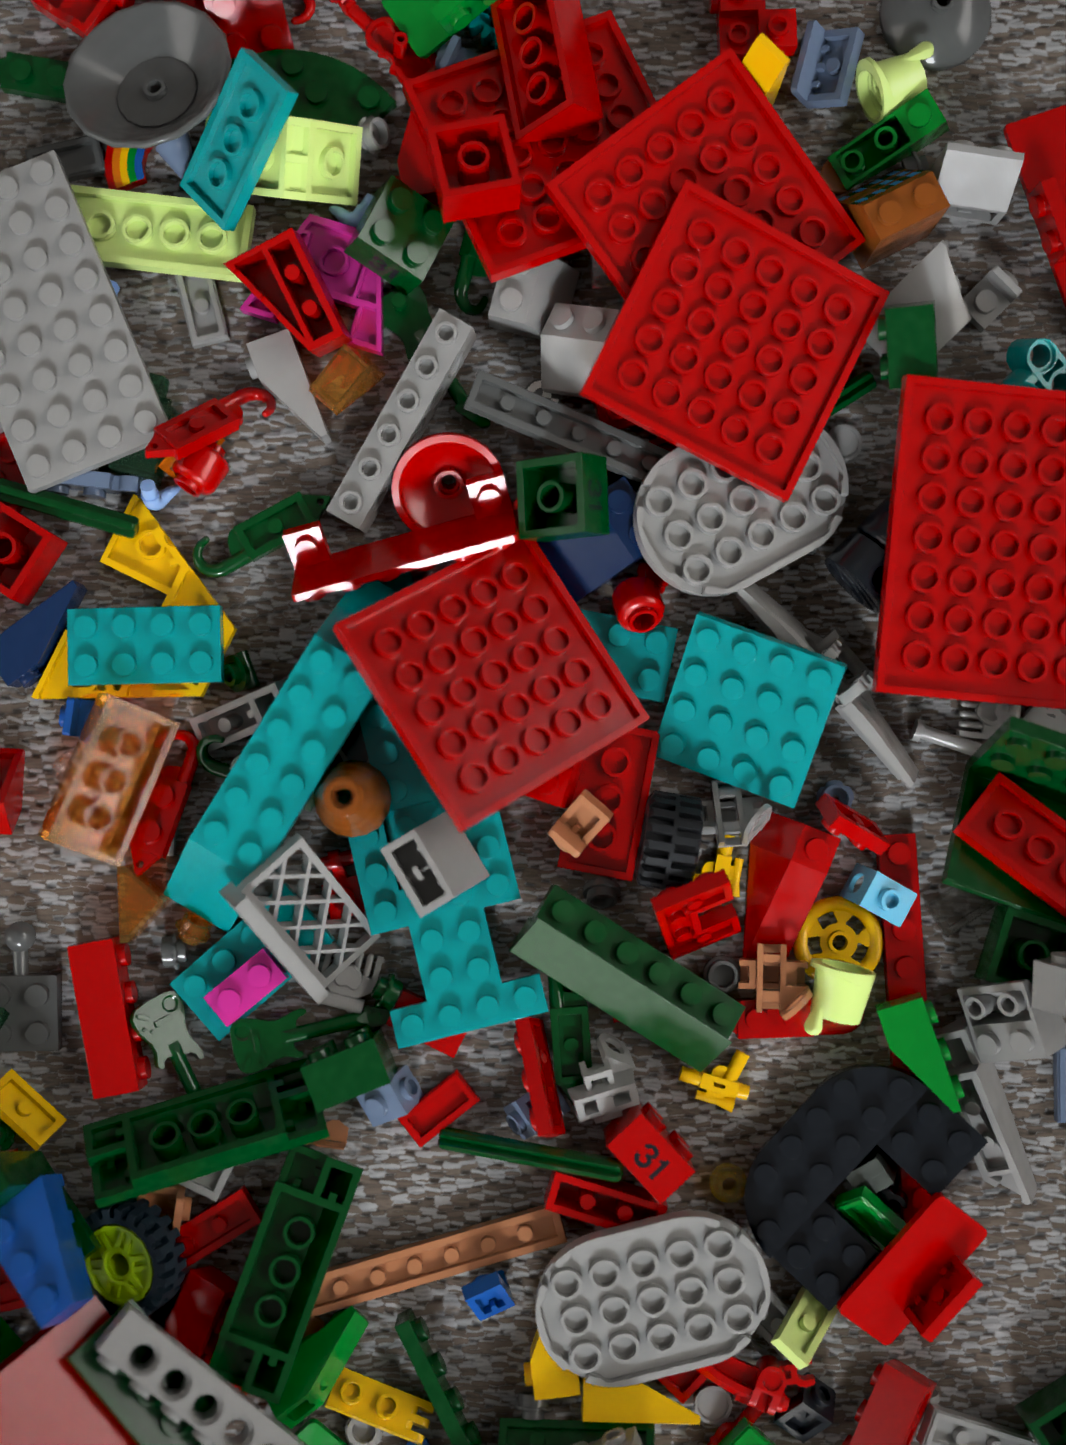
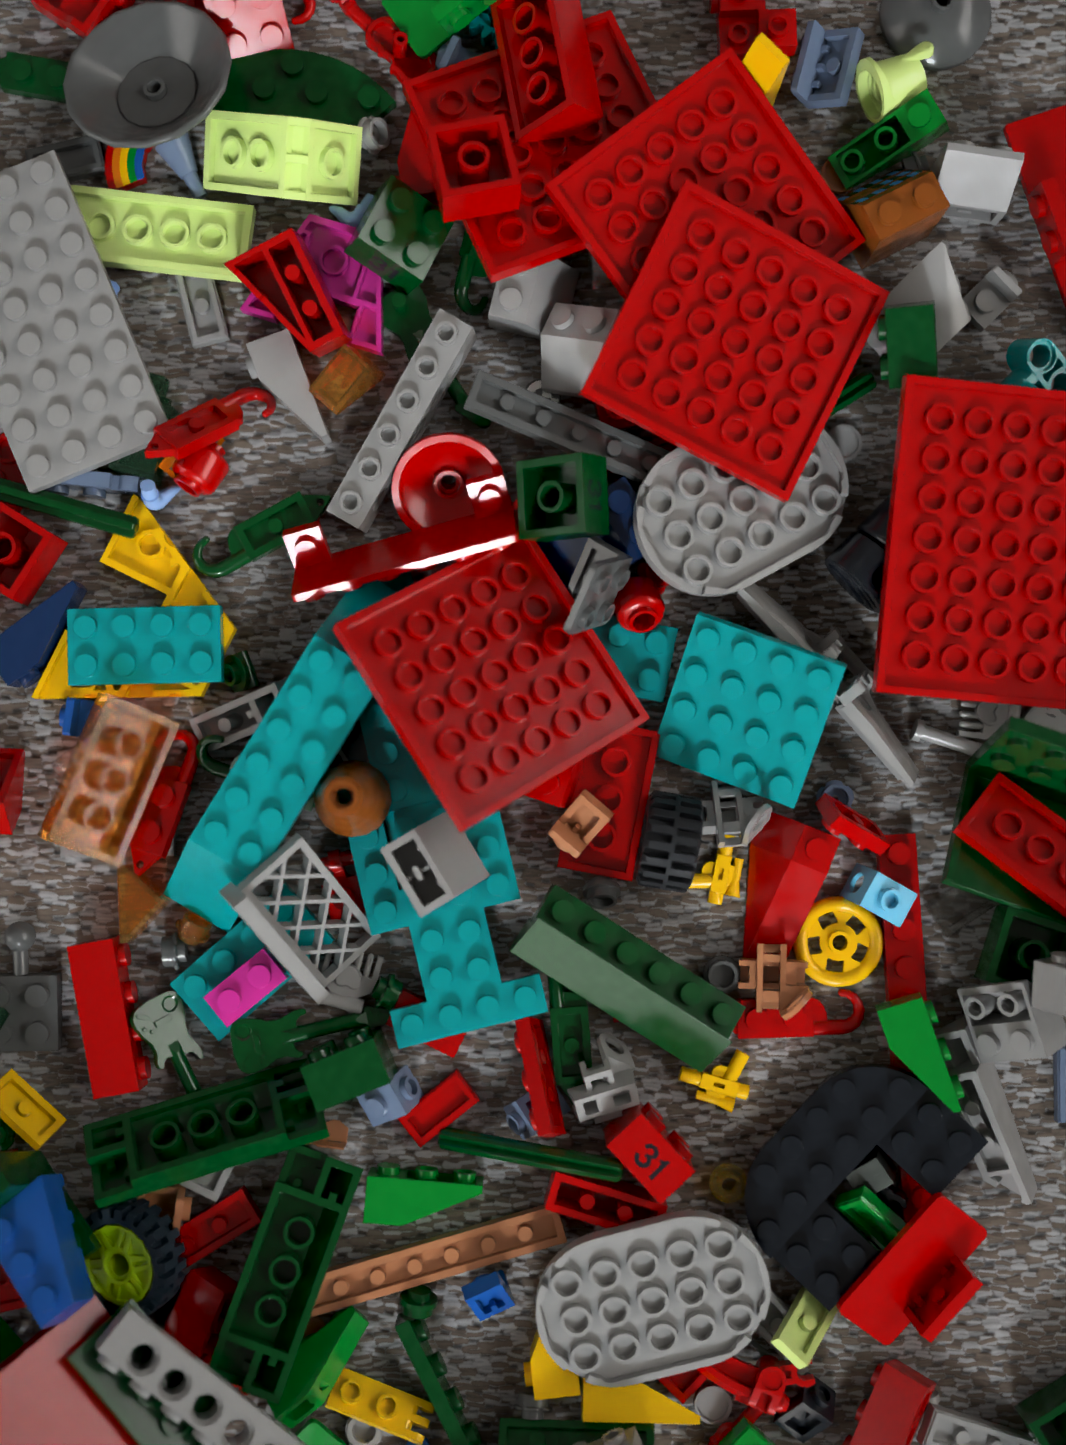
(238, 139): teal plate -> none
(407, 1195): none -> green slope
(418, 1302): none -> dark green plate
(595, 585): none -> dark grey bracket
(679, 909): red plate -> none
(838, 993): yellowish green hat -> none

